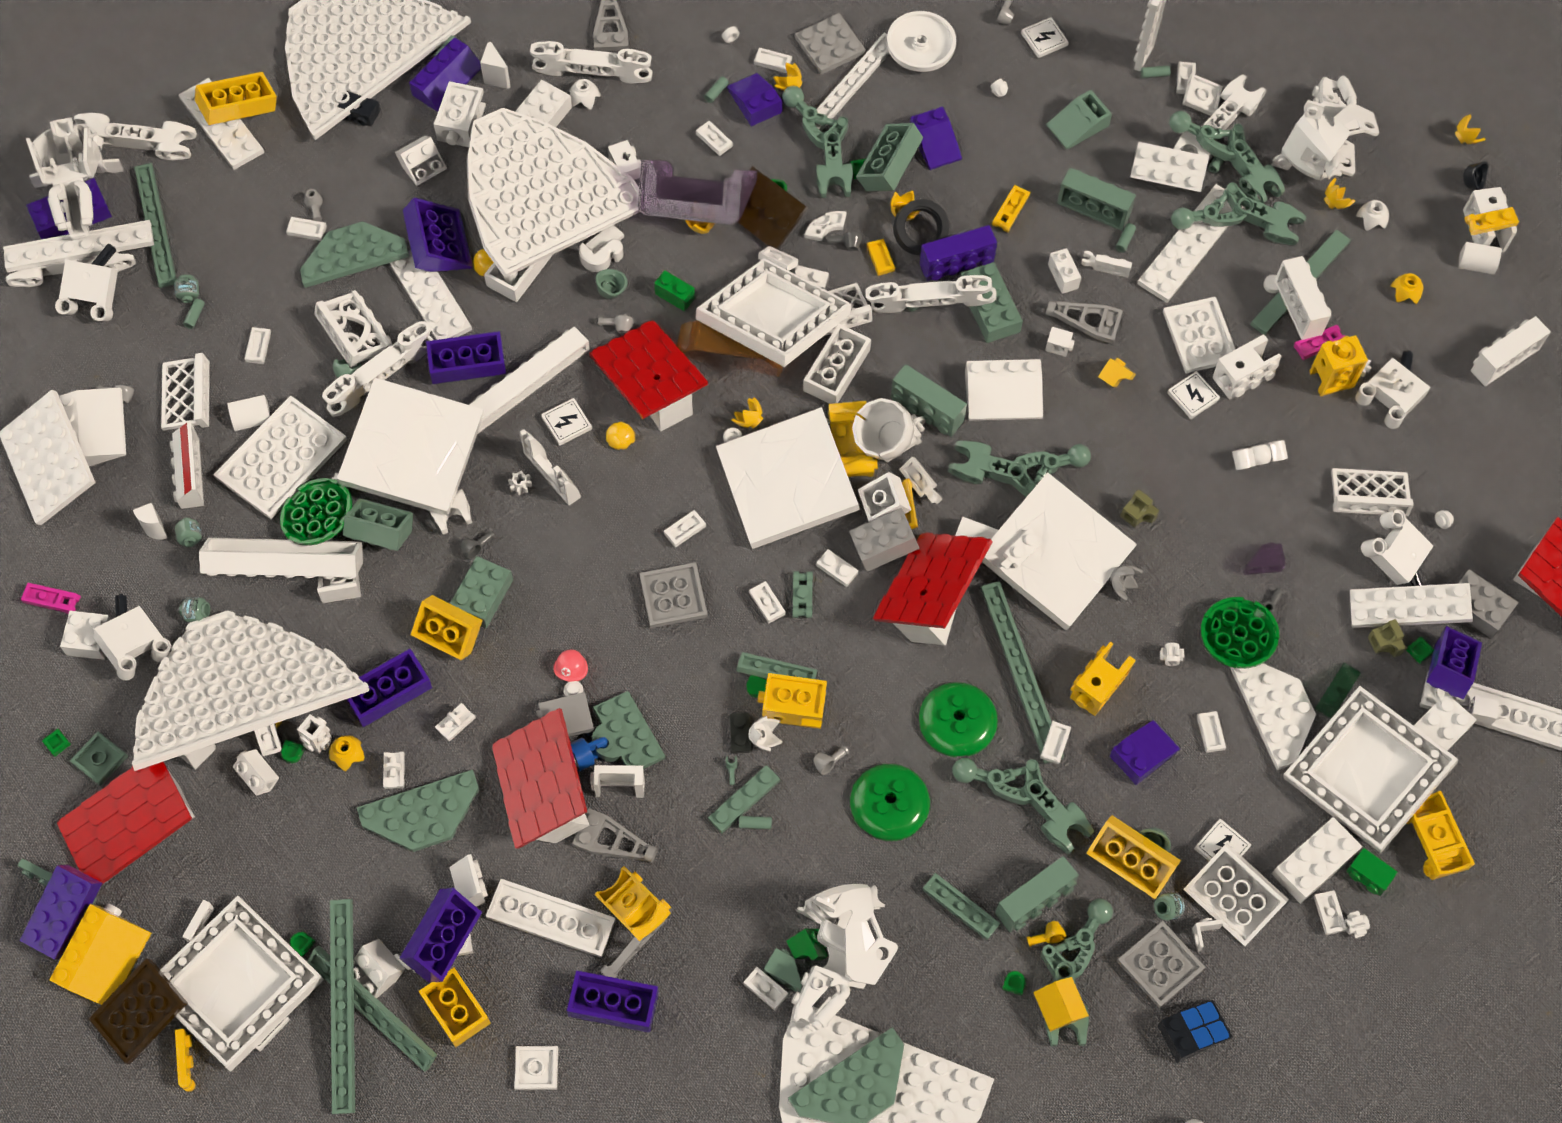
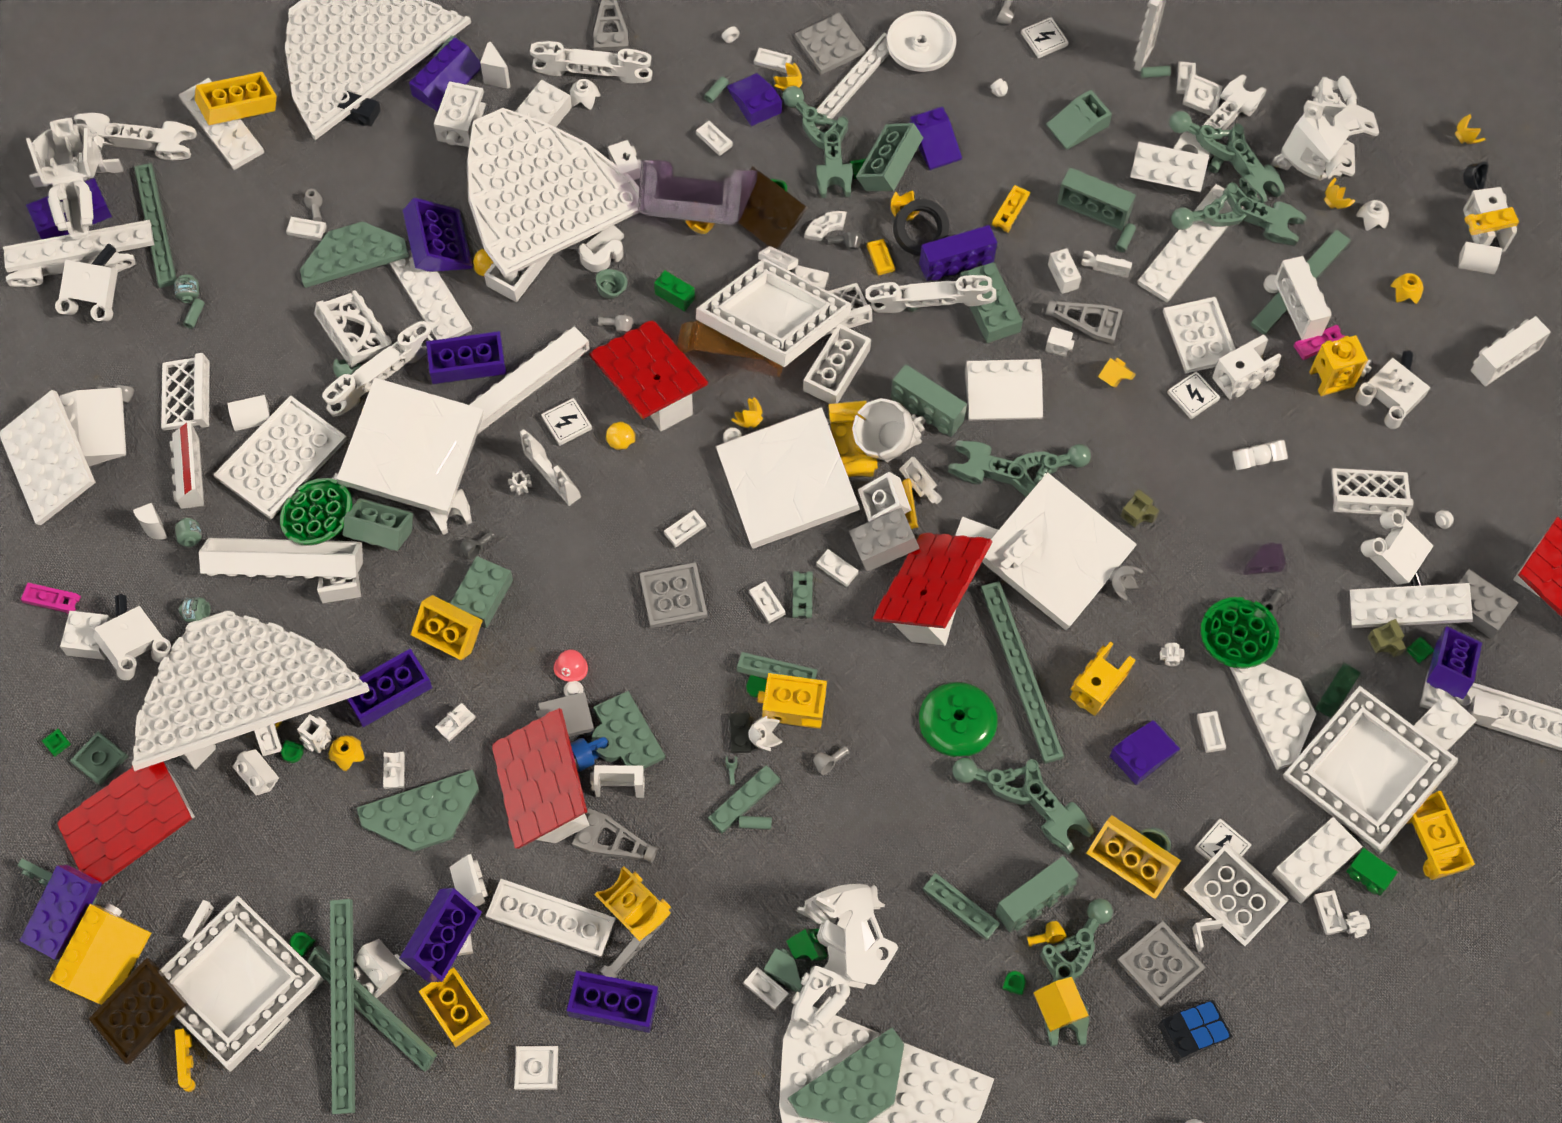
(257, 345): white tile -> none
(421, 160): white slope -> none
(884, 819): green brick -> none
(1055, 742): white tile -> none
(1169, 906): sand green head -> none

